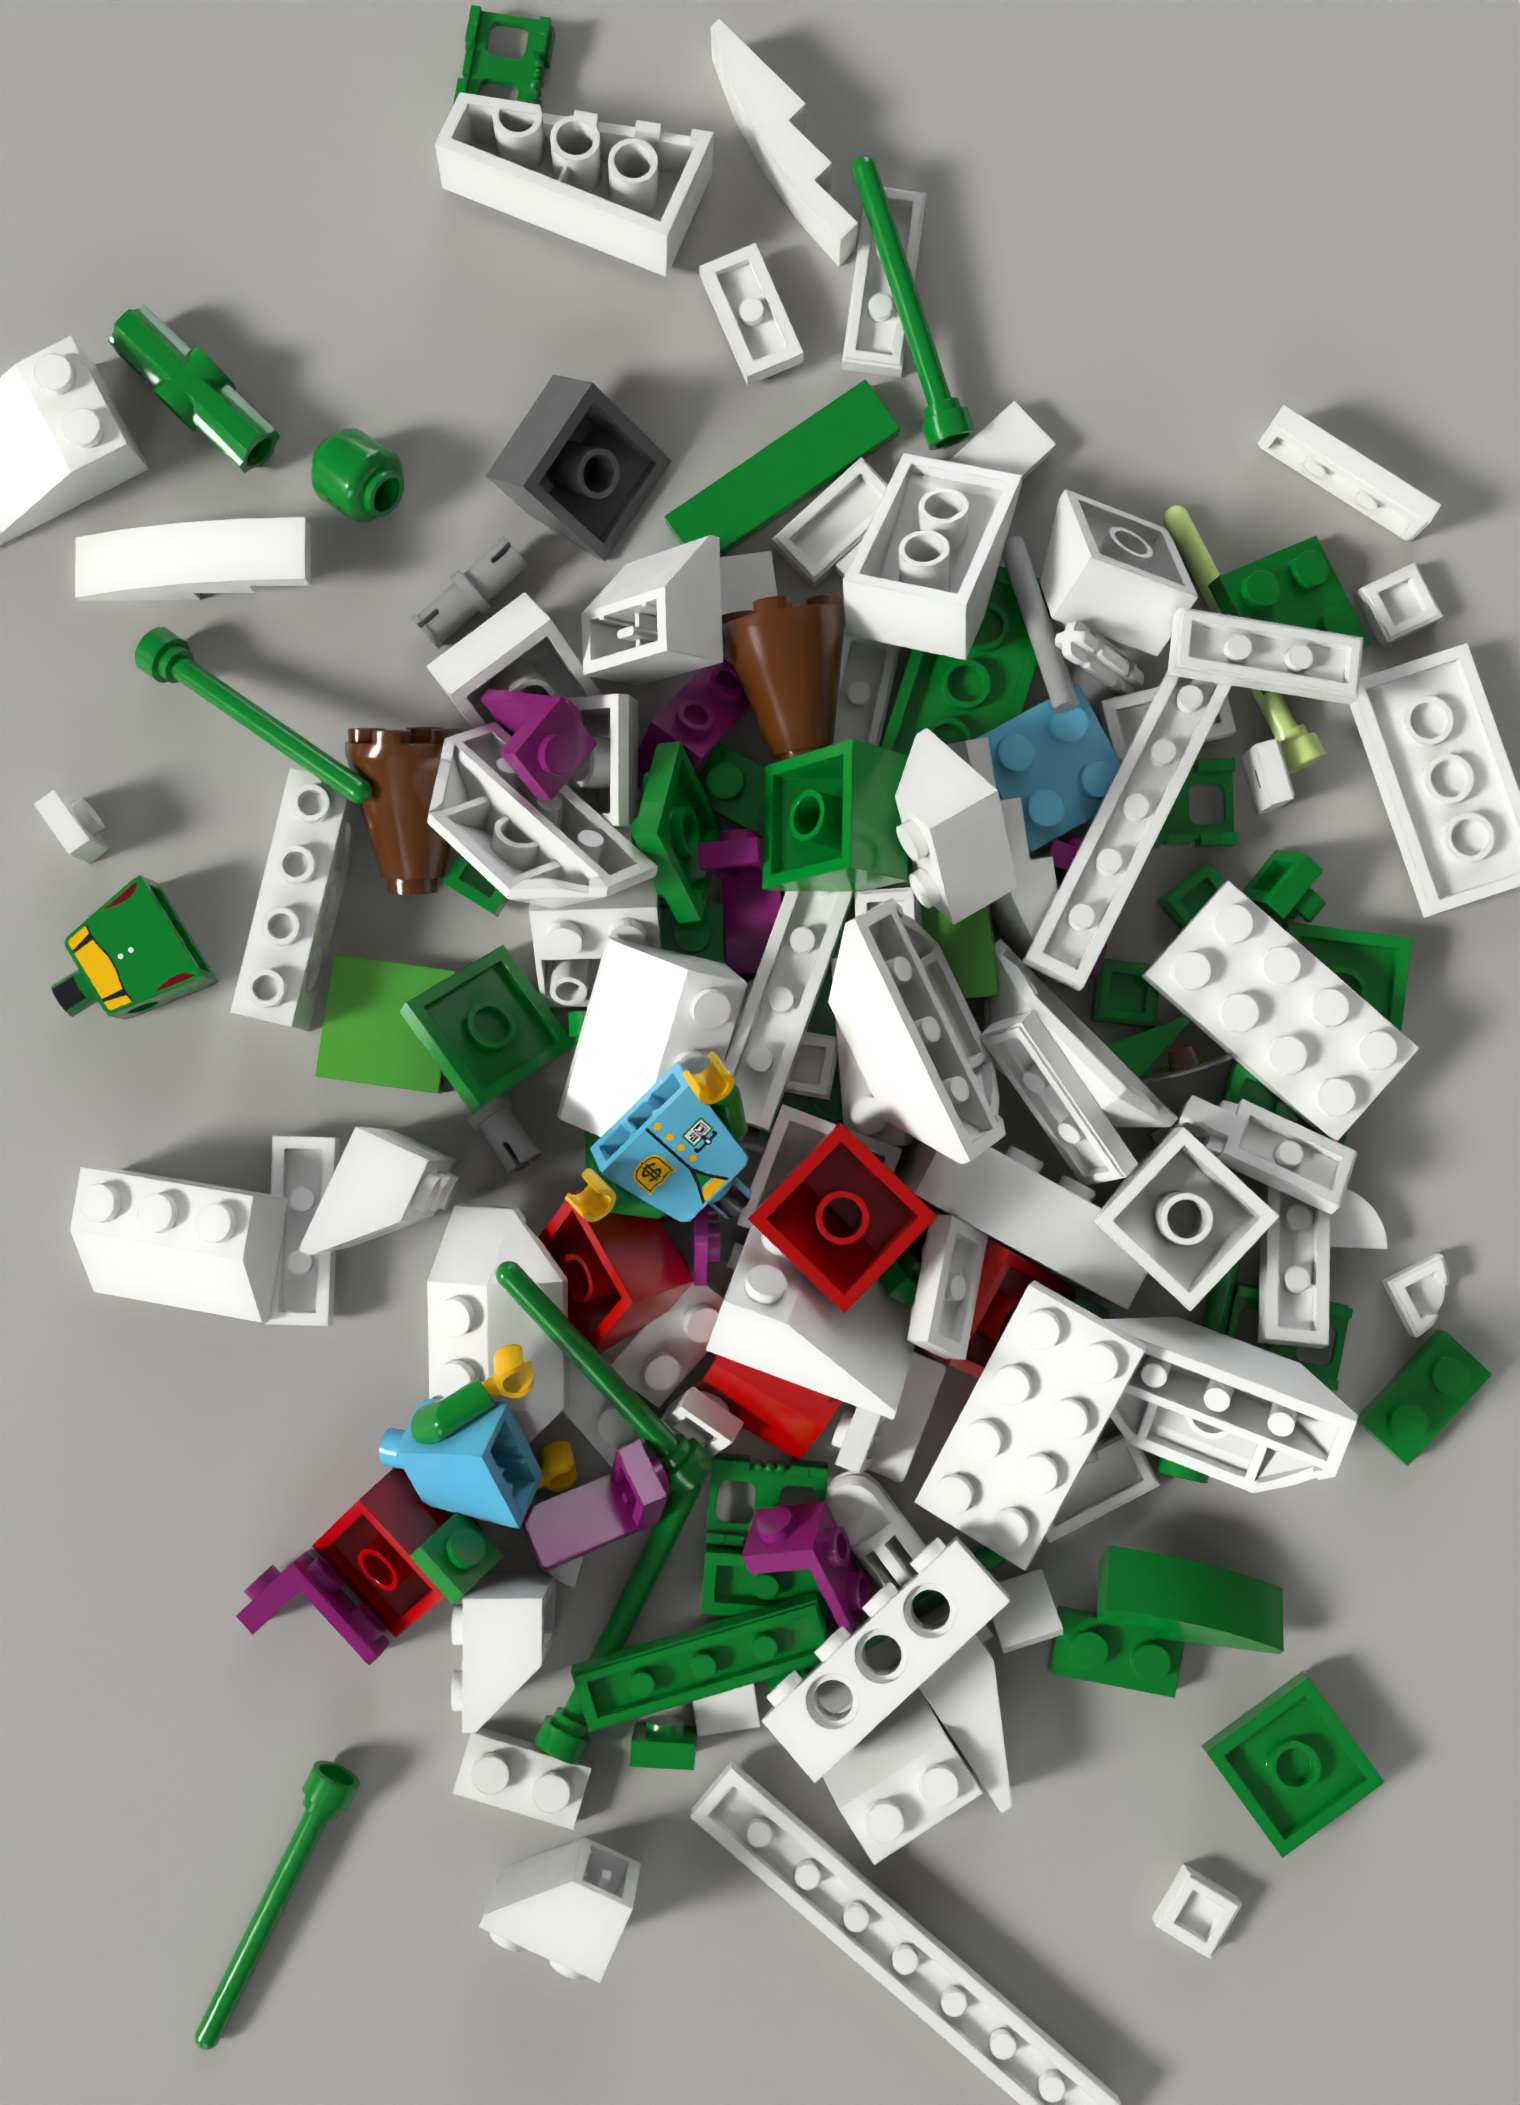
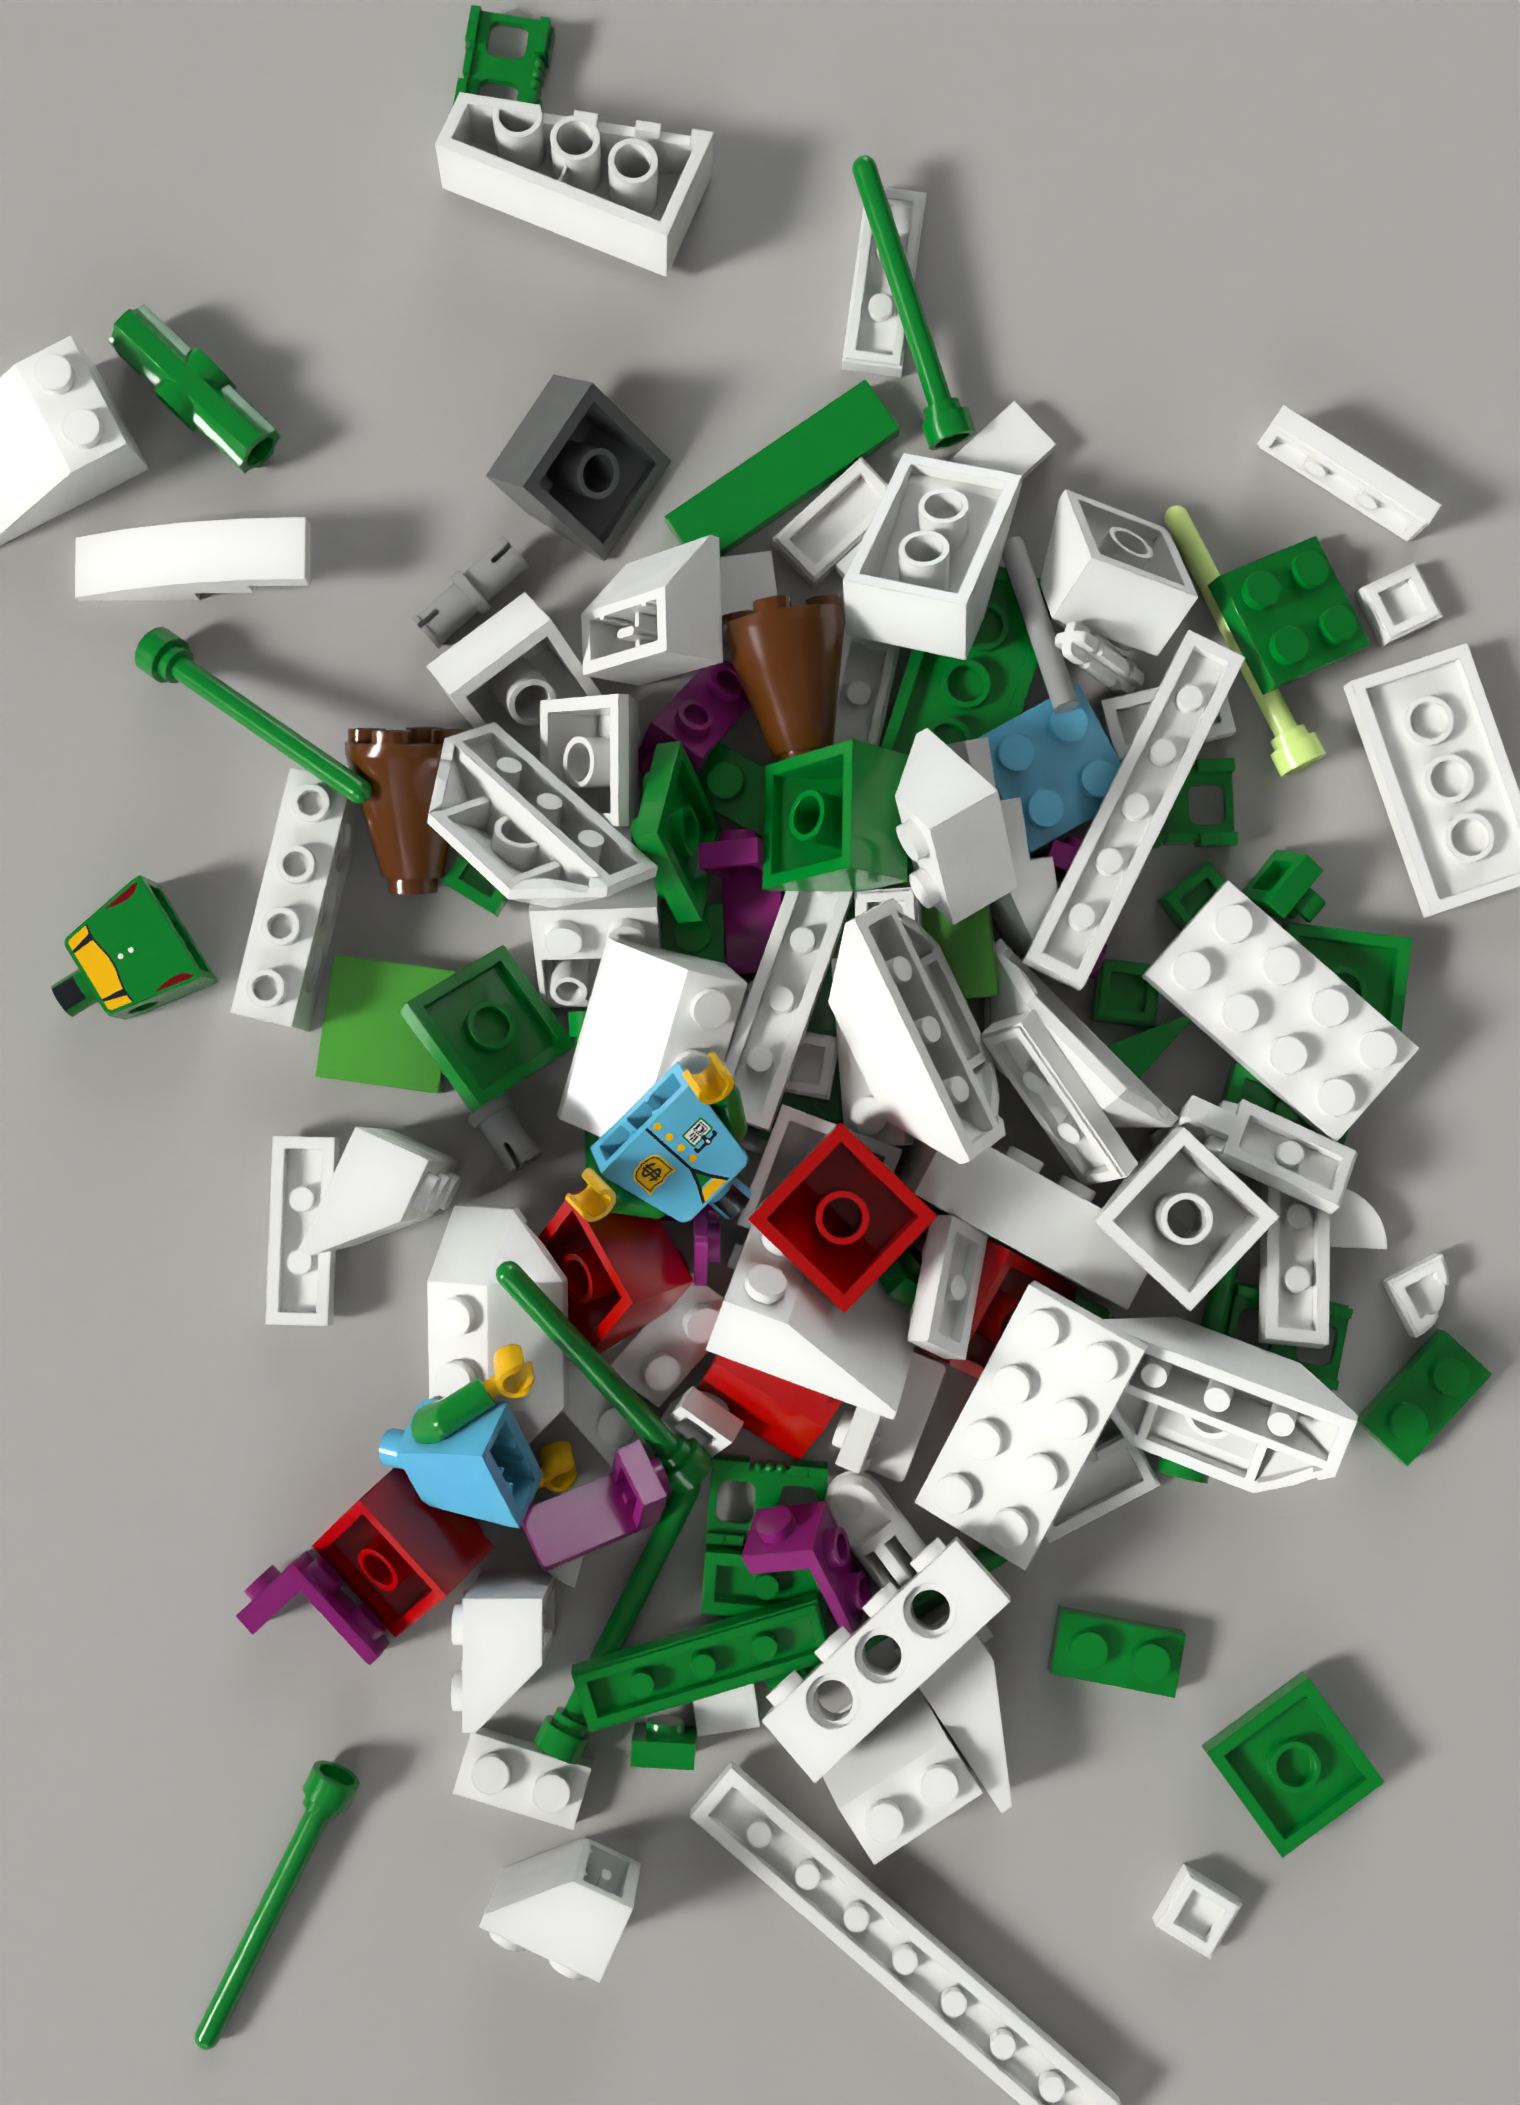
(74, 825): white plate -> none
(179, 1241): white slope -> none
(357, 475): green head -> none
(456, 1556): green plate -> none
(545, 739): magenta bracket -> none
(751, 314): white plate -> none
(774, 128): white slope -> none
(1029, 1614): white tile -> none
(1184, 1061): piece -> none
(1189, 1601): green slope -> none
(1265, 656): white tile -> none
(1267, 776): white tile -> none

